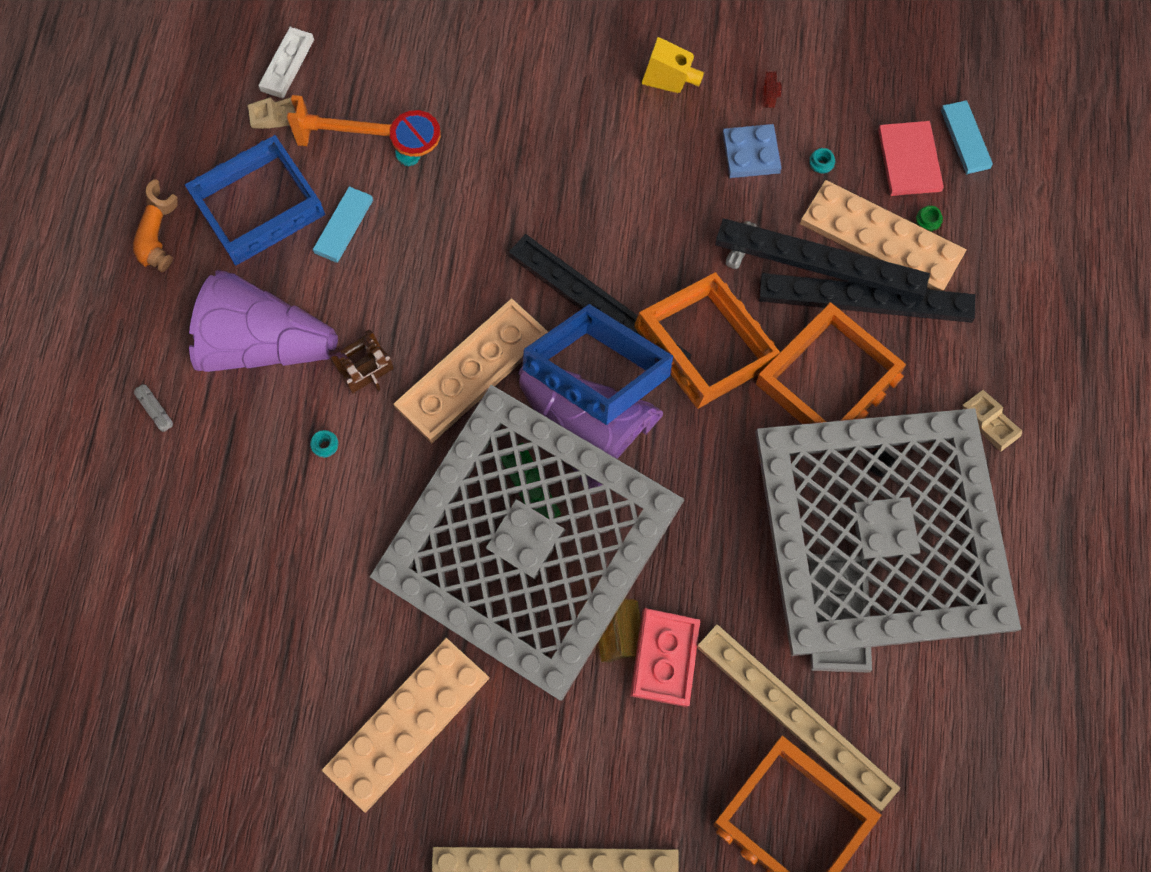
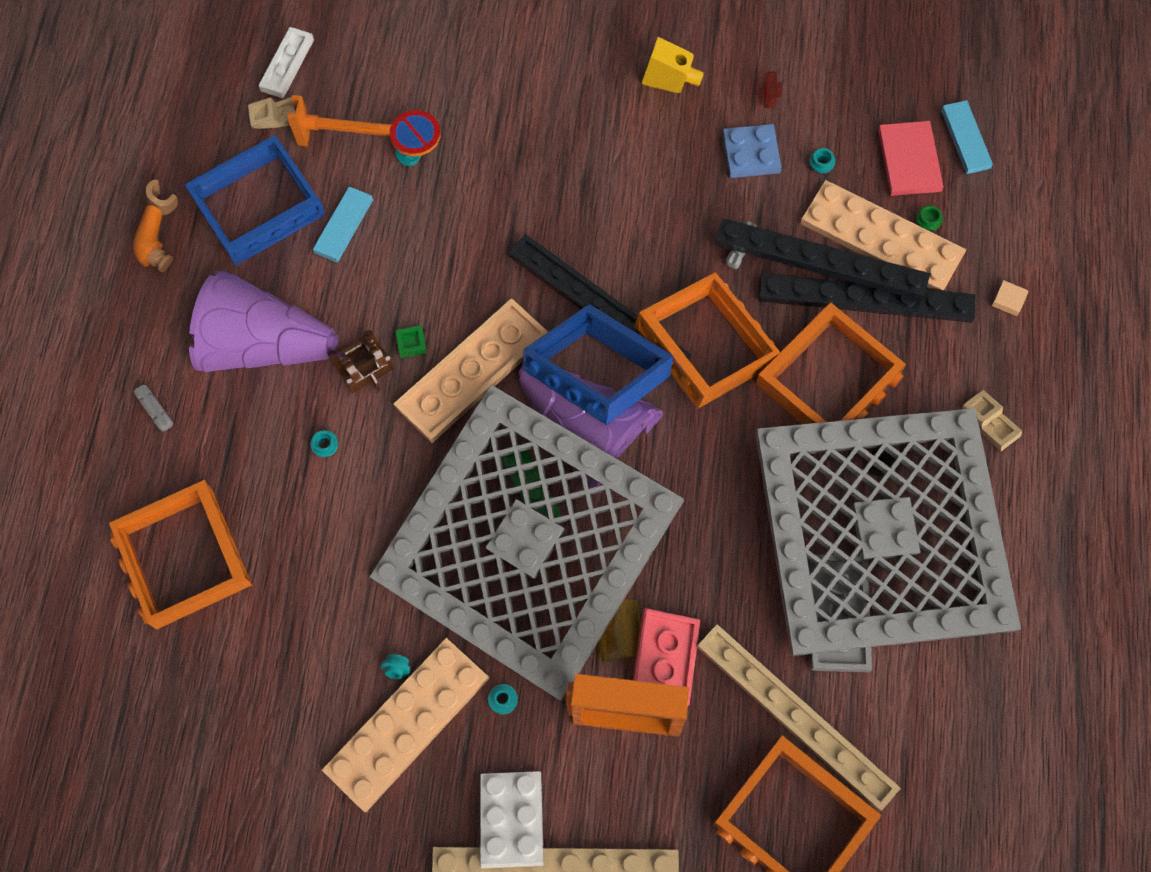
(155, 512): none -> orange window
(395, 666): none -> teal plate
(411, 341): none -> green plate
(505, 708): none -> teal plate
(511, 820): none -> white plate
(627, 705): none -> orange window
(1010, 298): none -> light nougat tile

